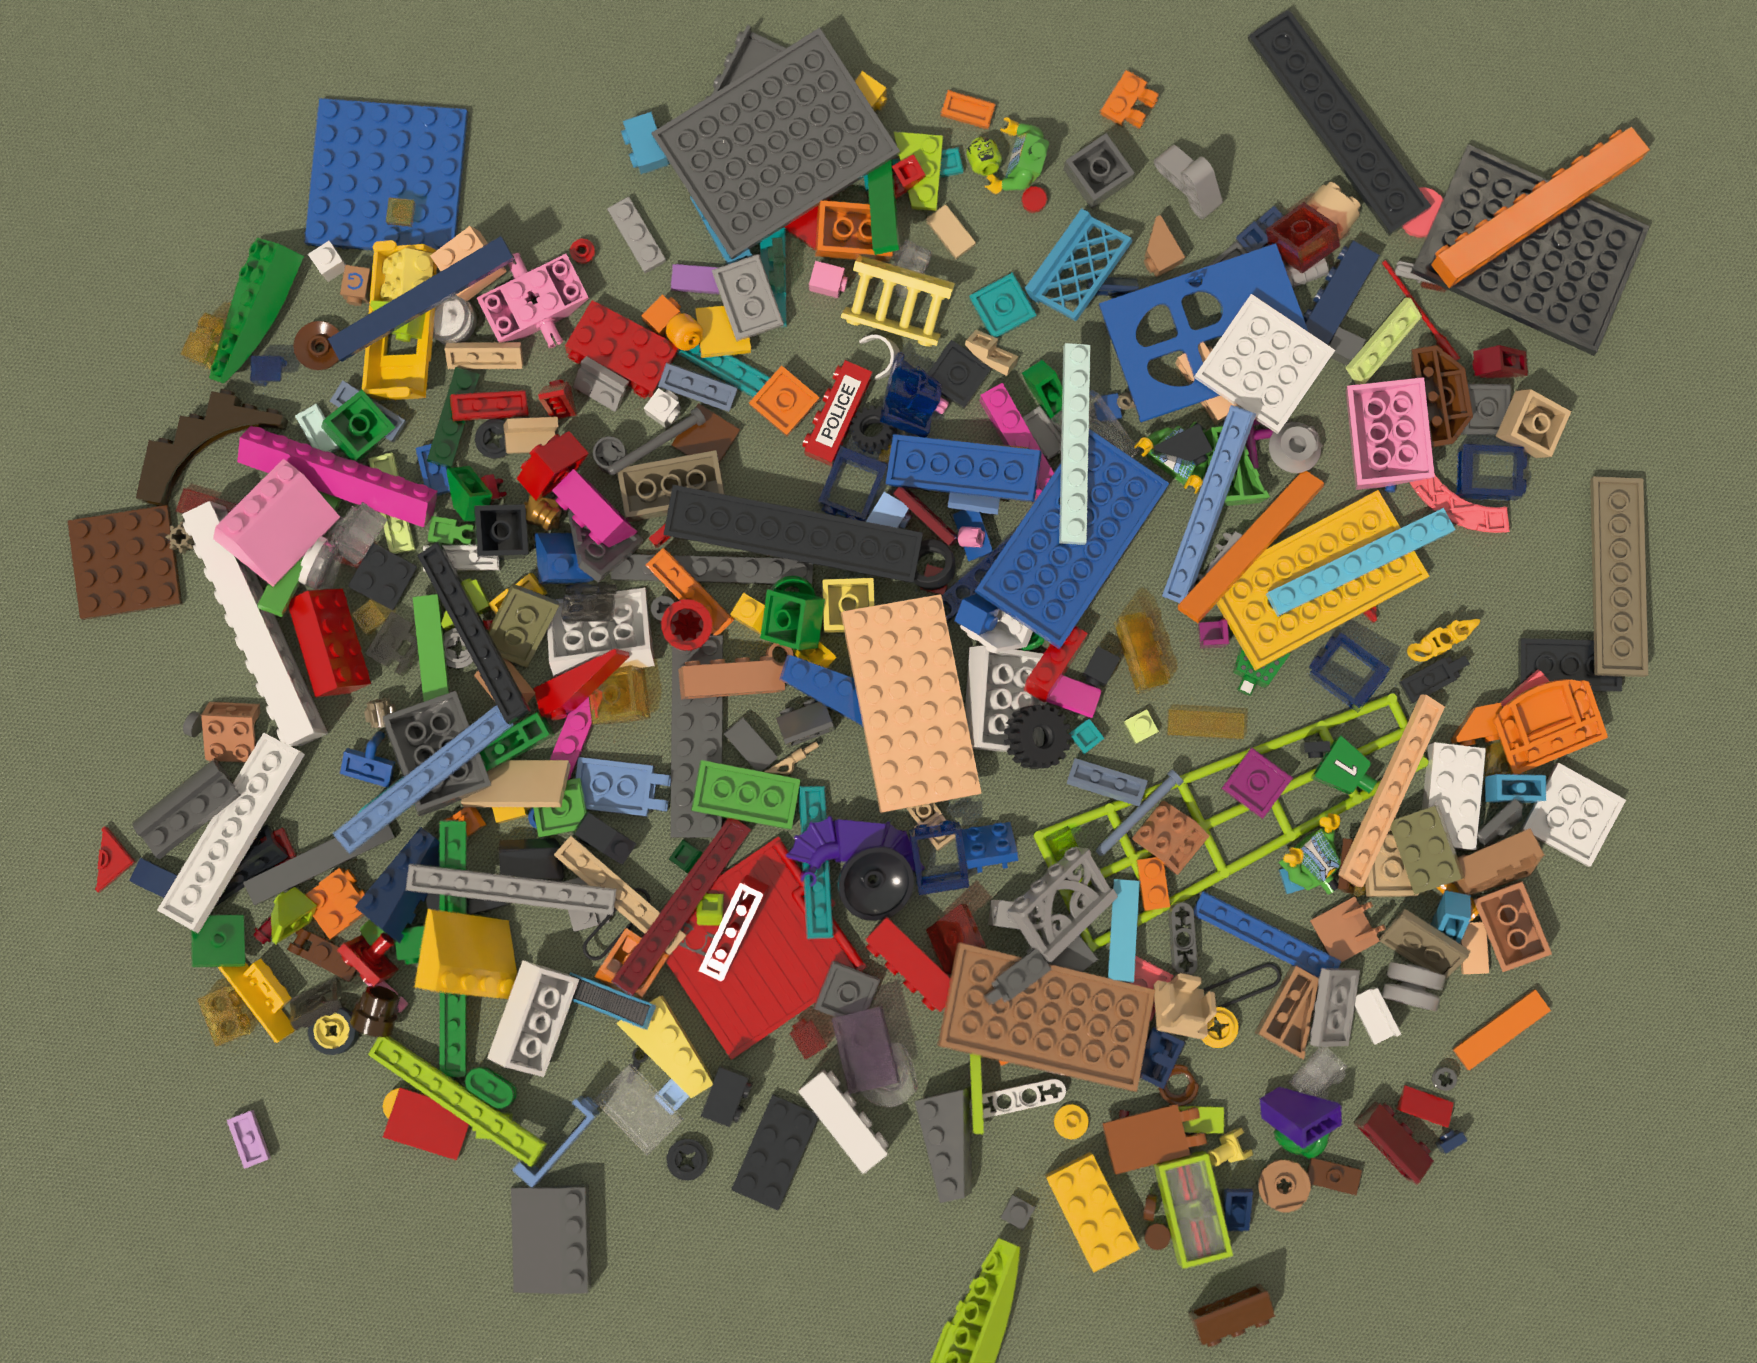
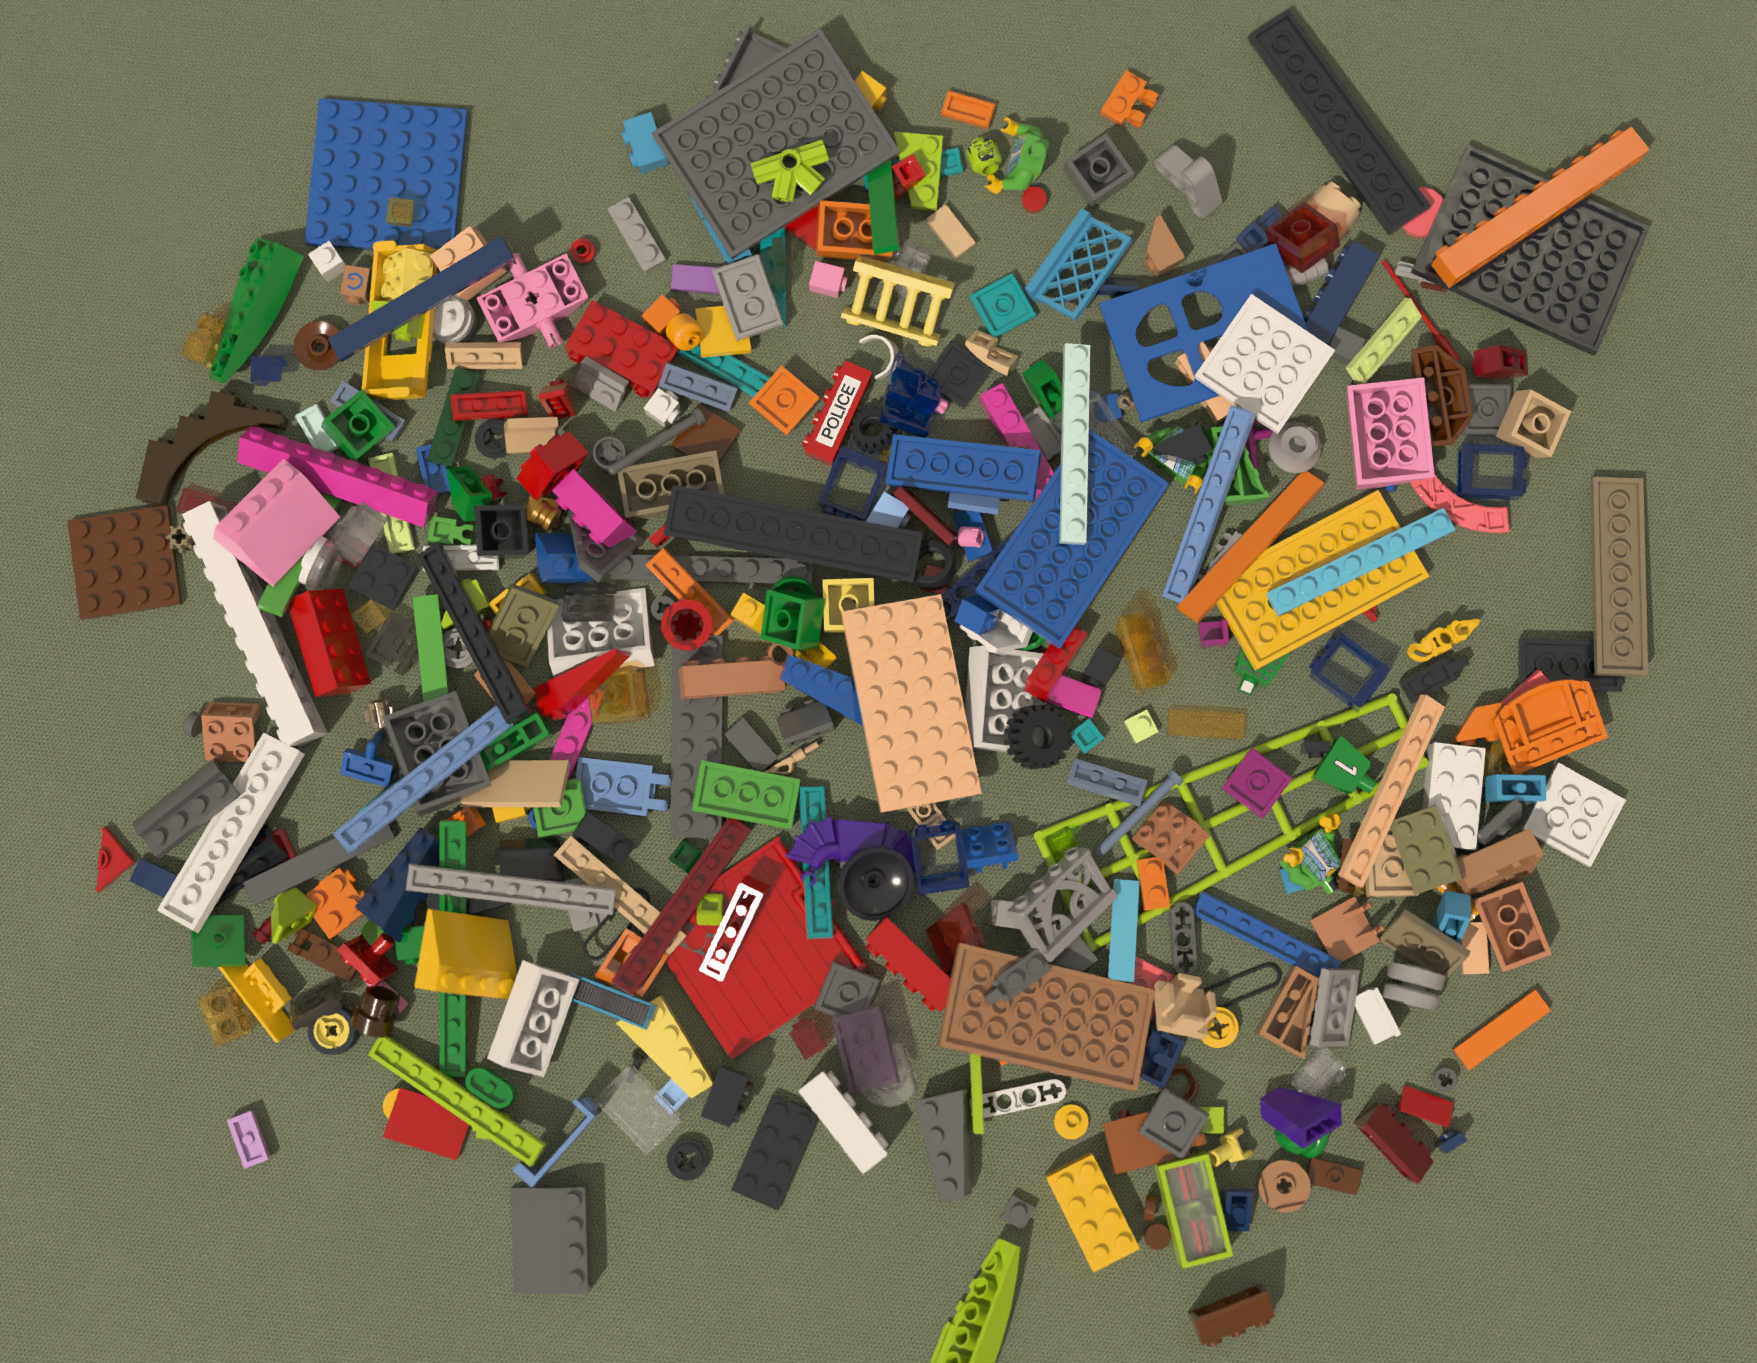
(787, 178): none -> lime piece
(1173, 1123): none -> dark grey tile

